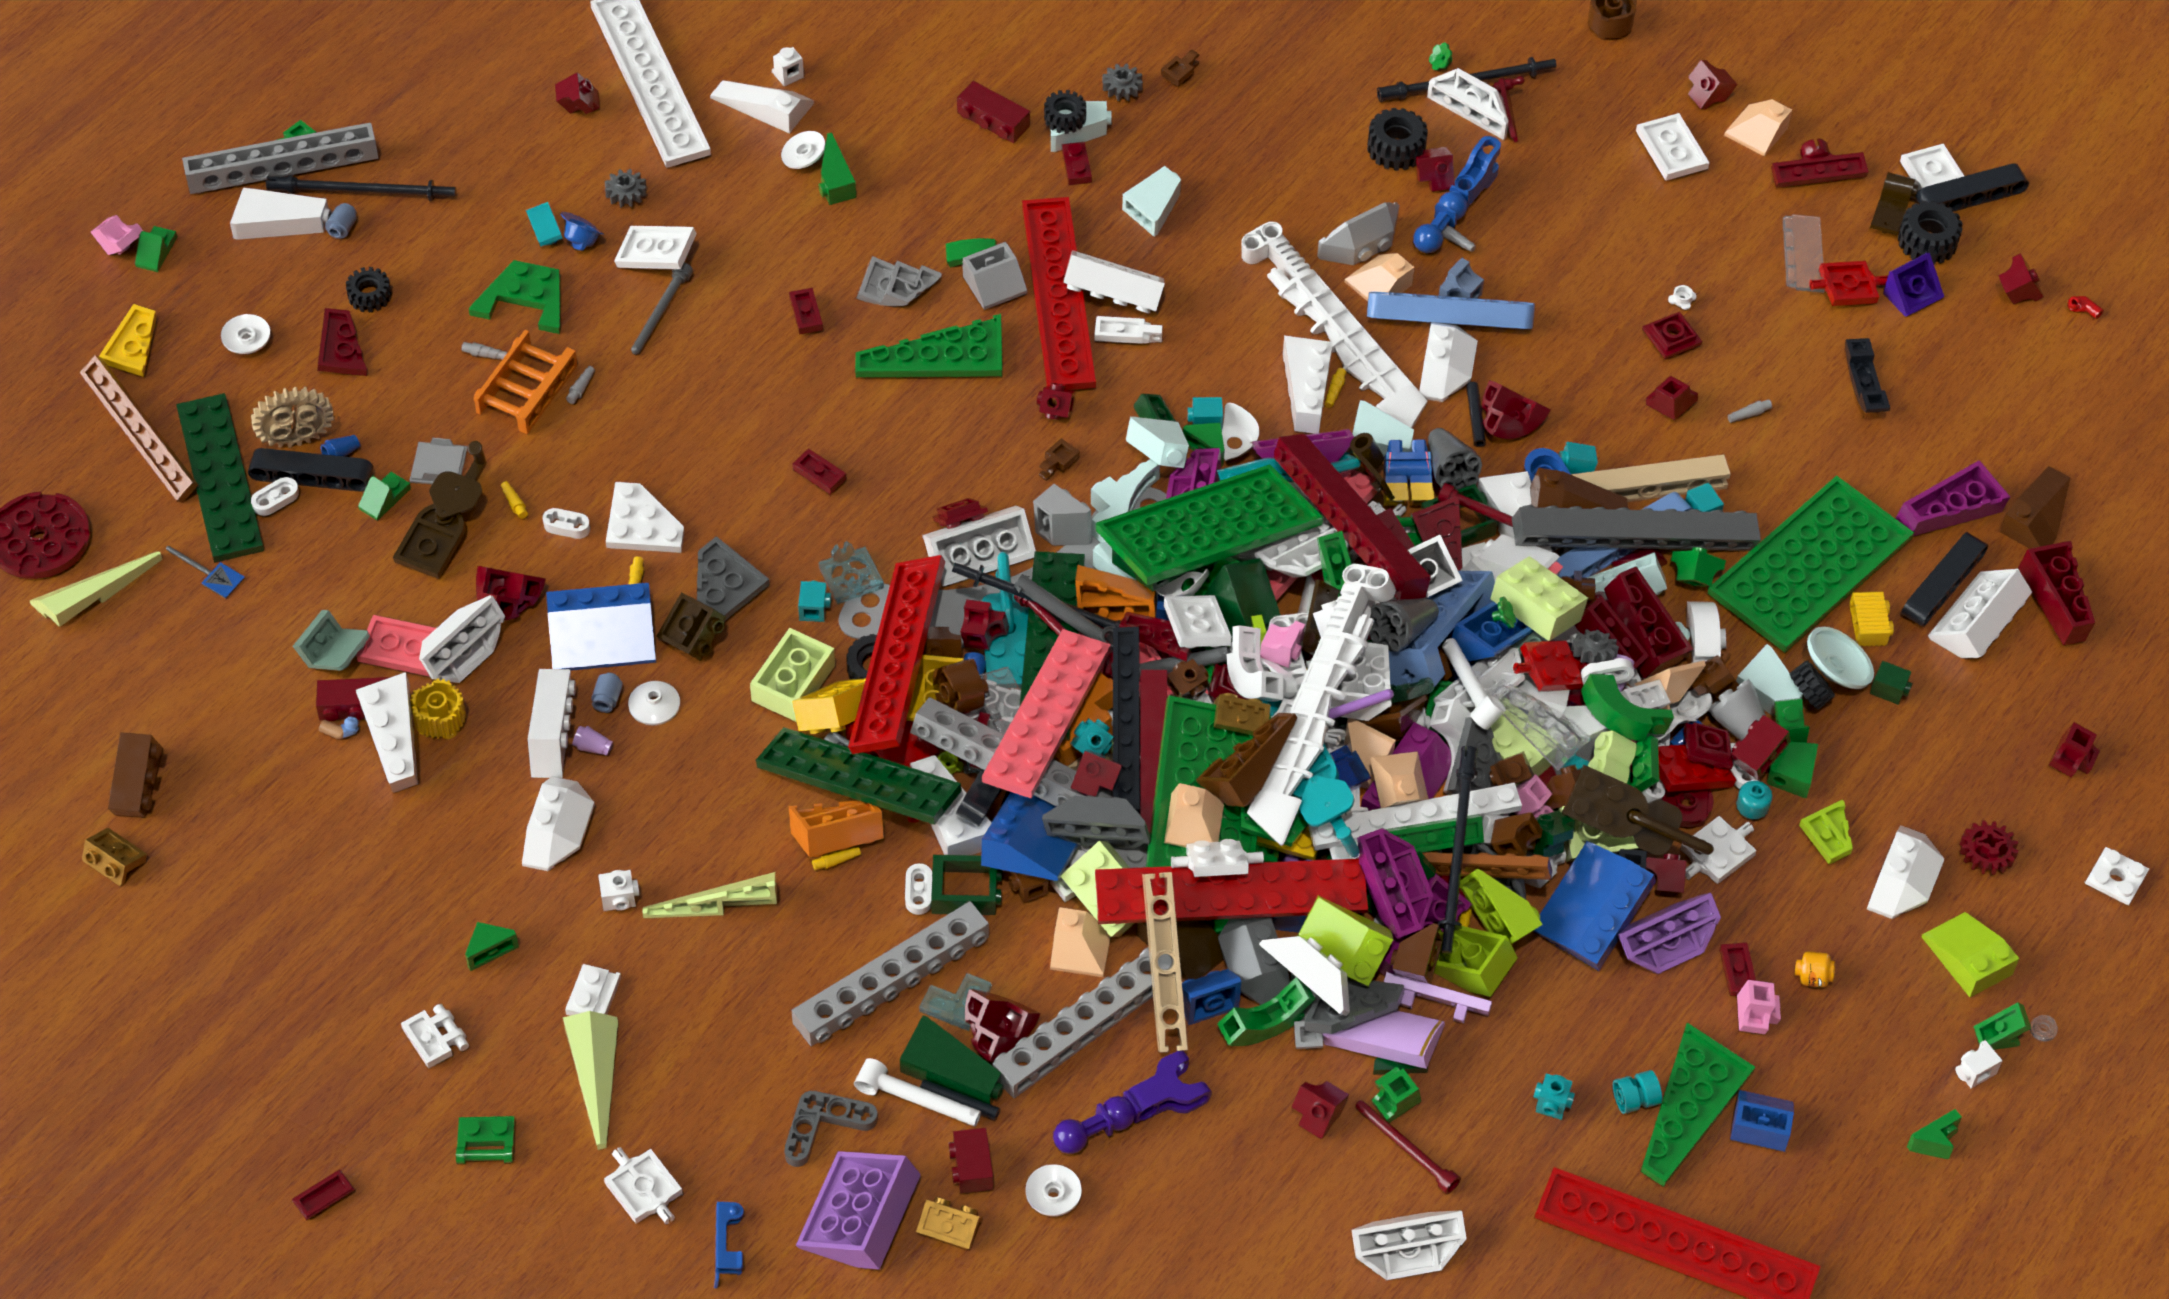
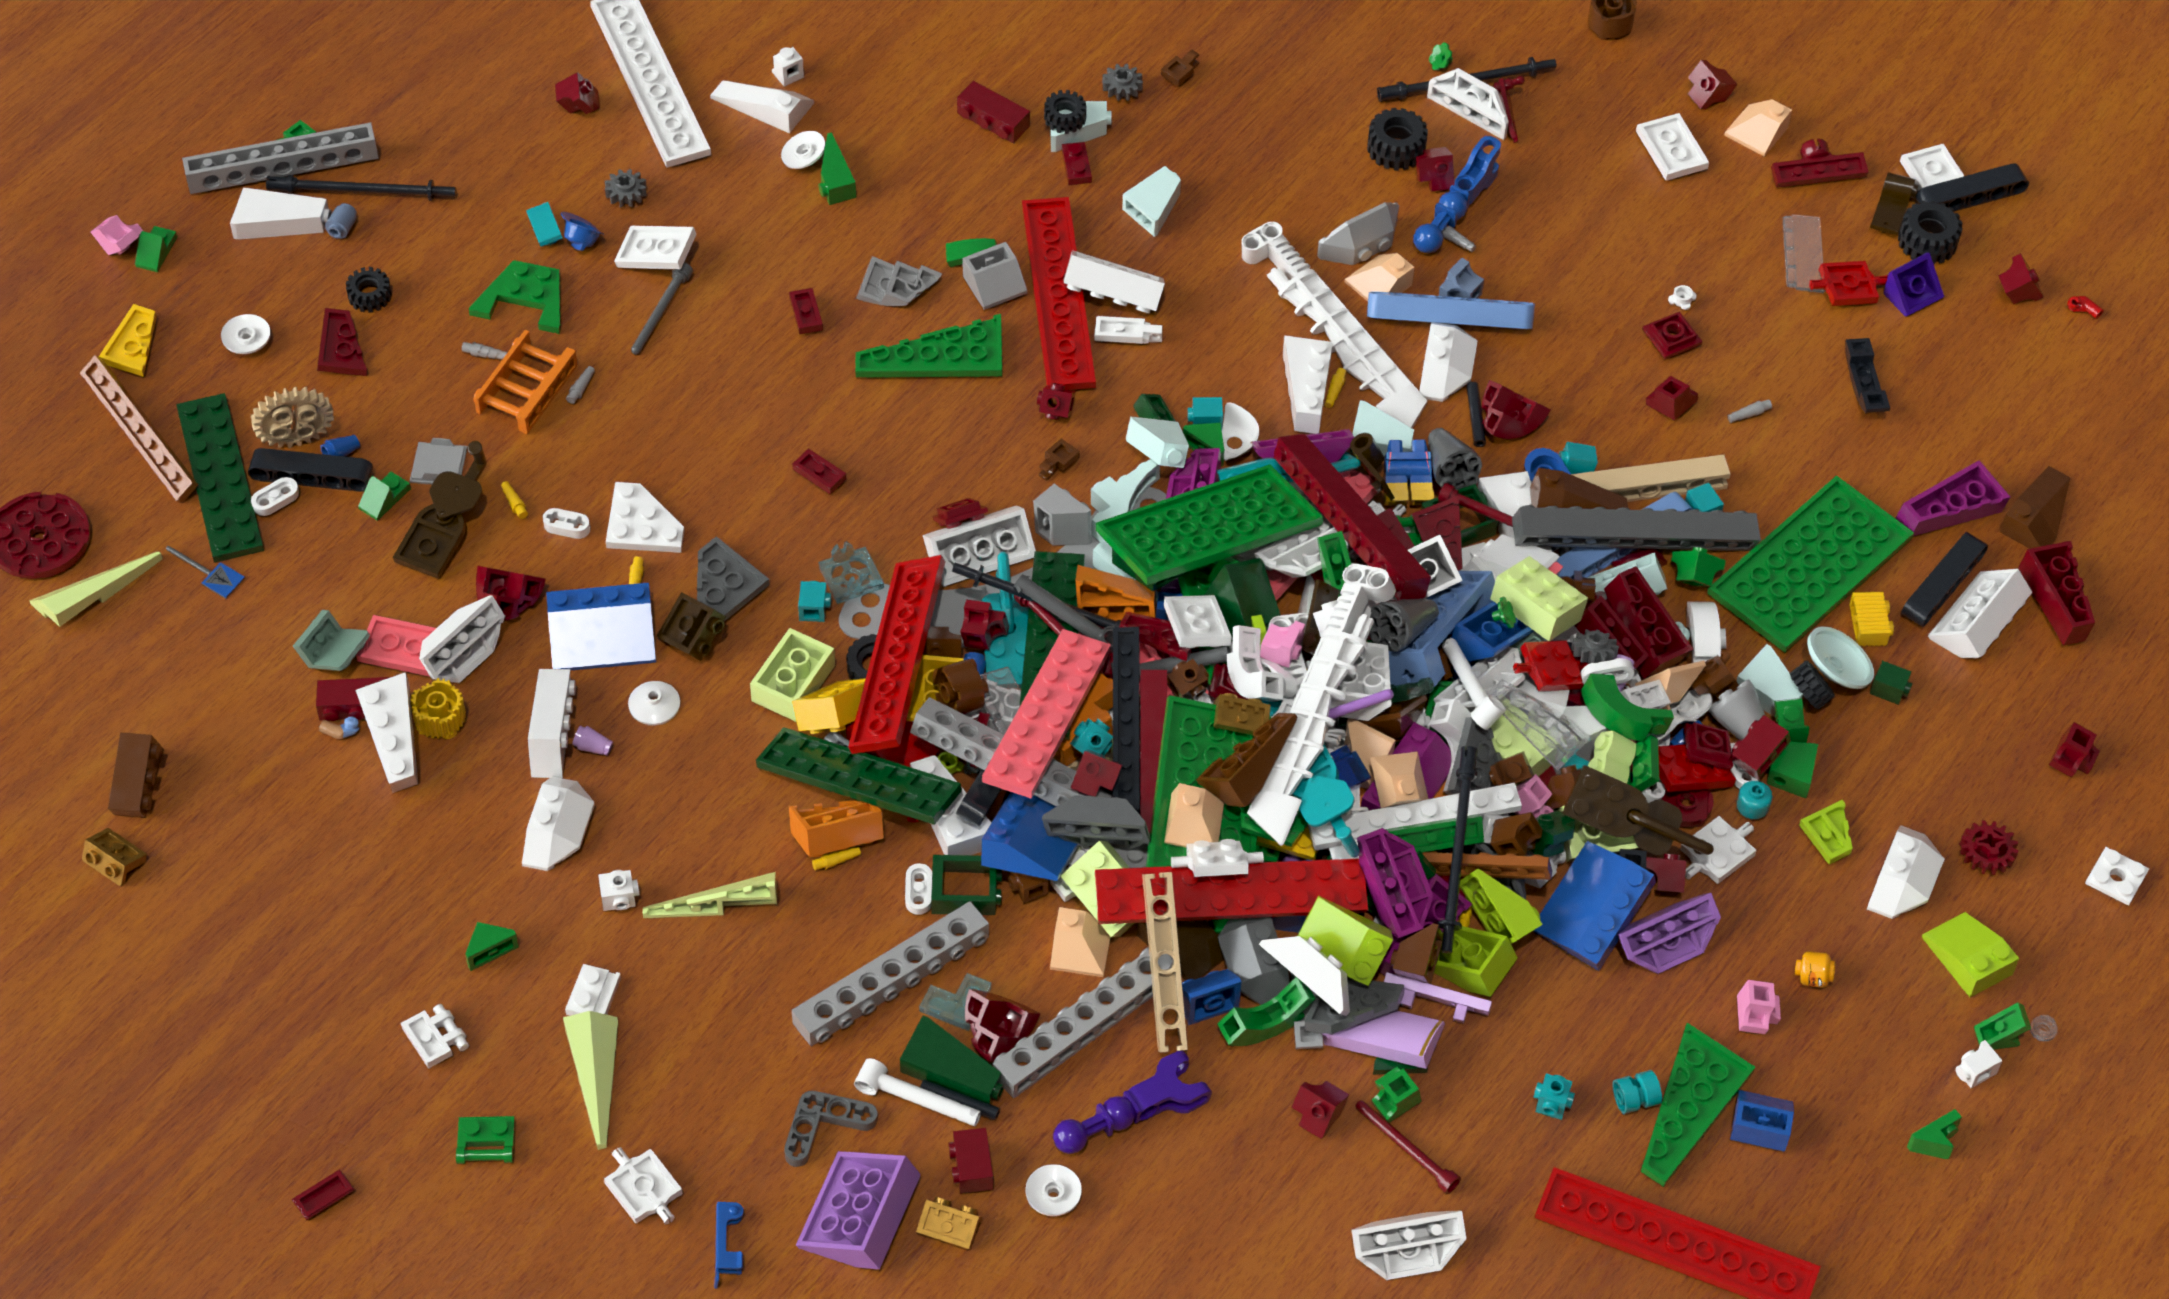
(606, 692): sand blue brick -> none
(1174, 587): white piece -> none
(1737, 966): dark red plate -> none

